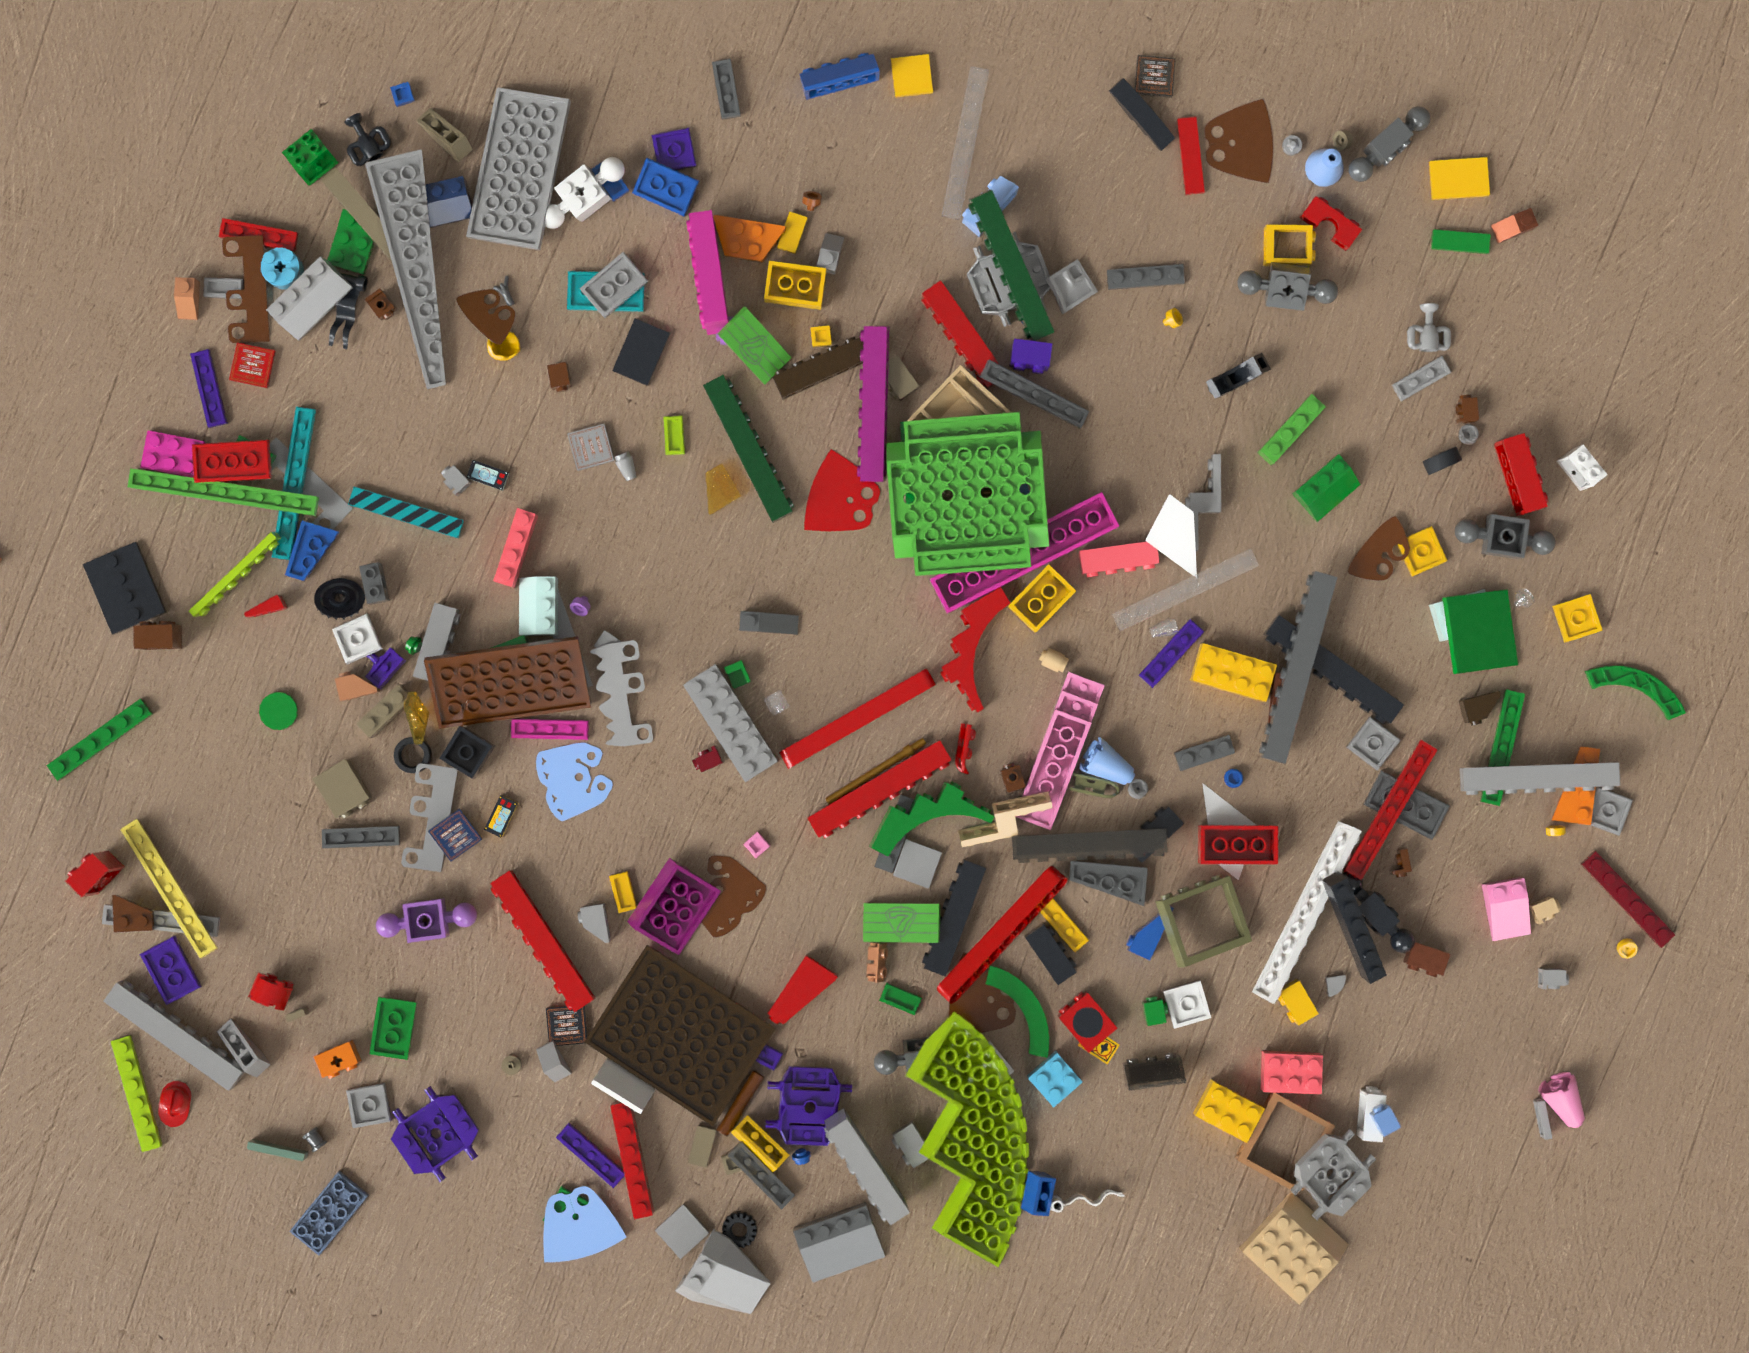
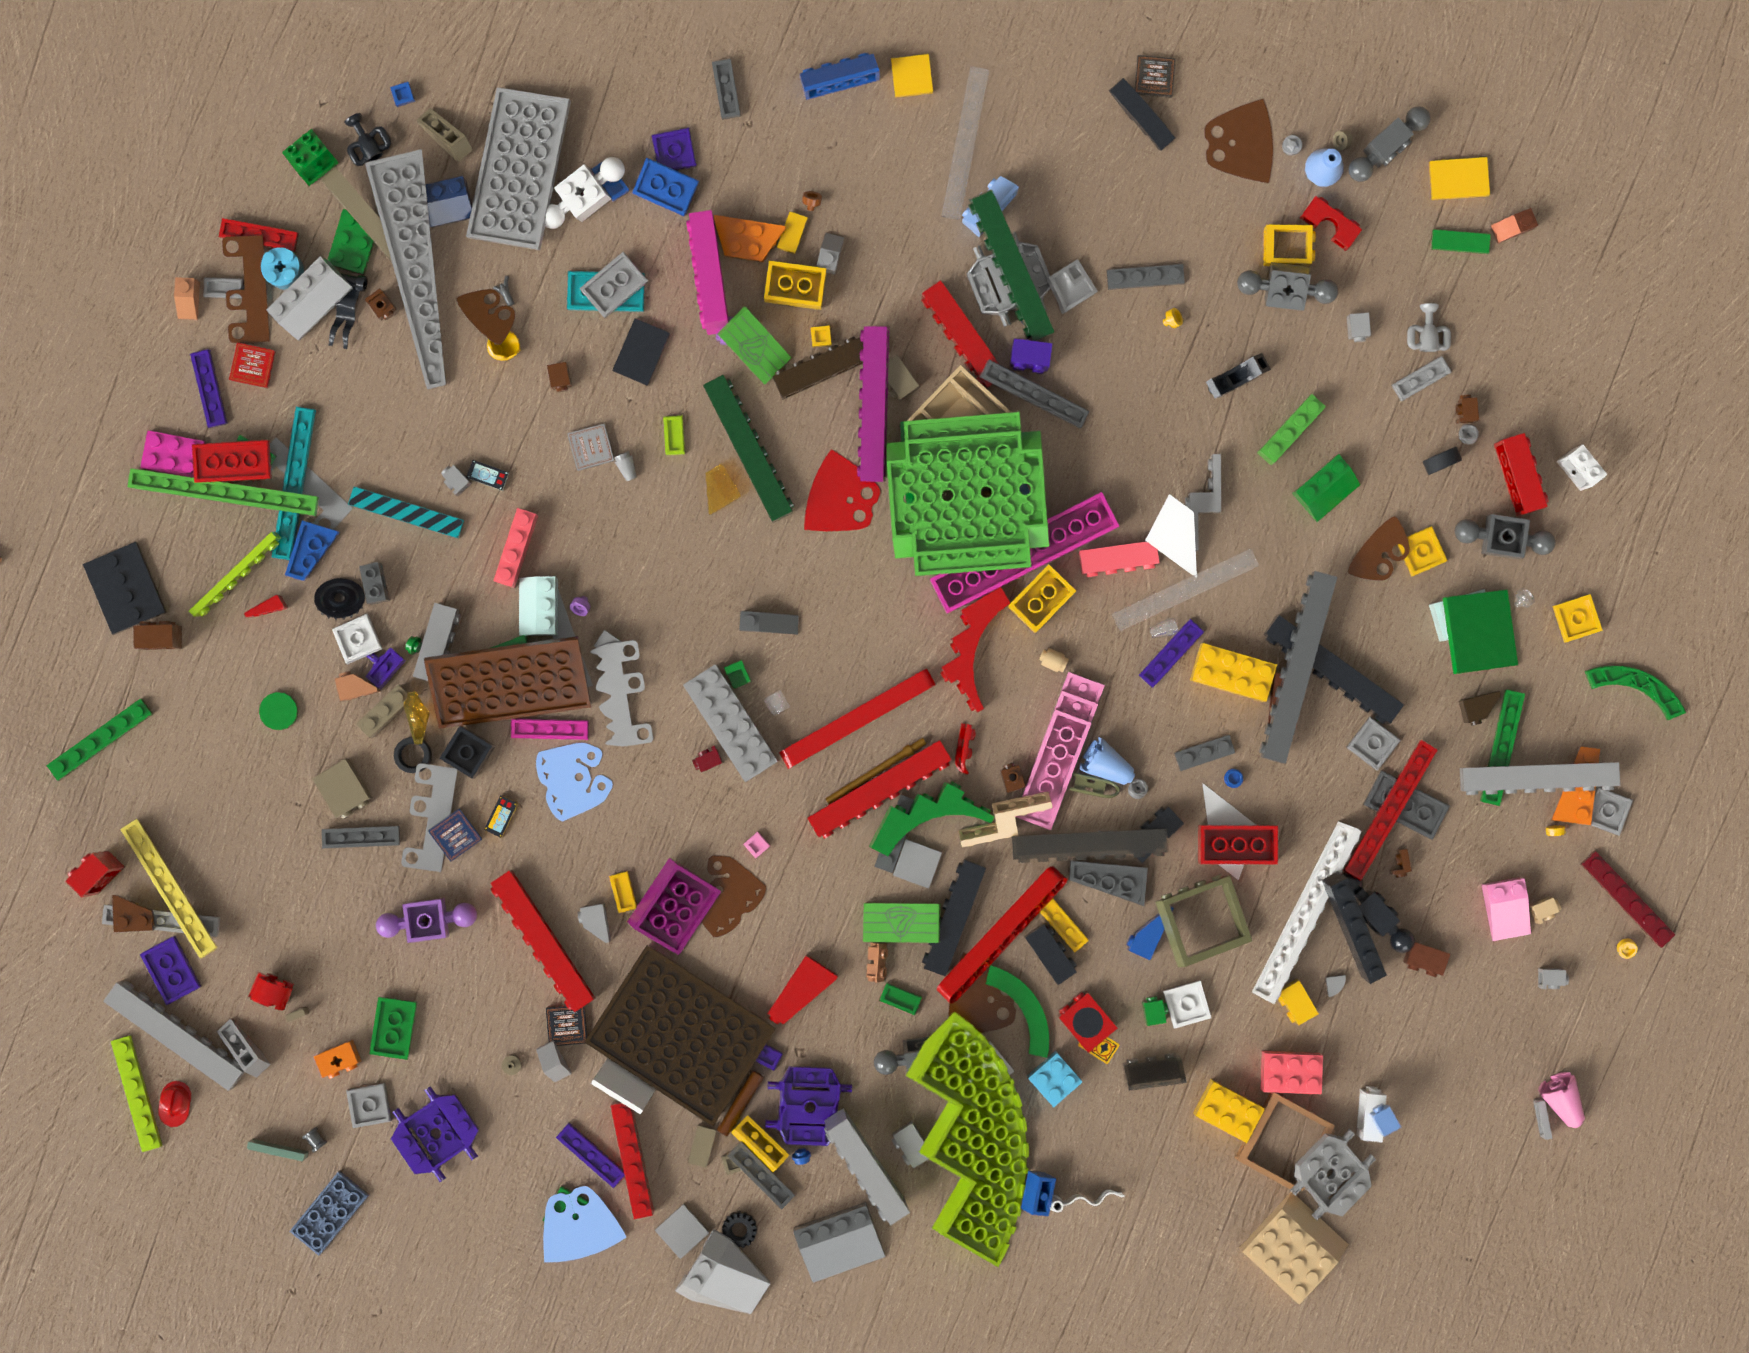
(1190, 156): red tile -> none
(1358, 327): none -> light grey brick

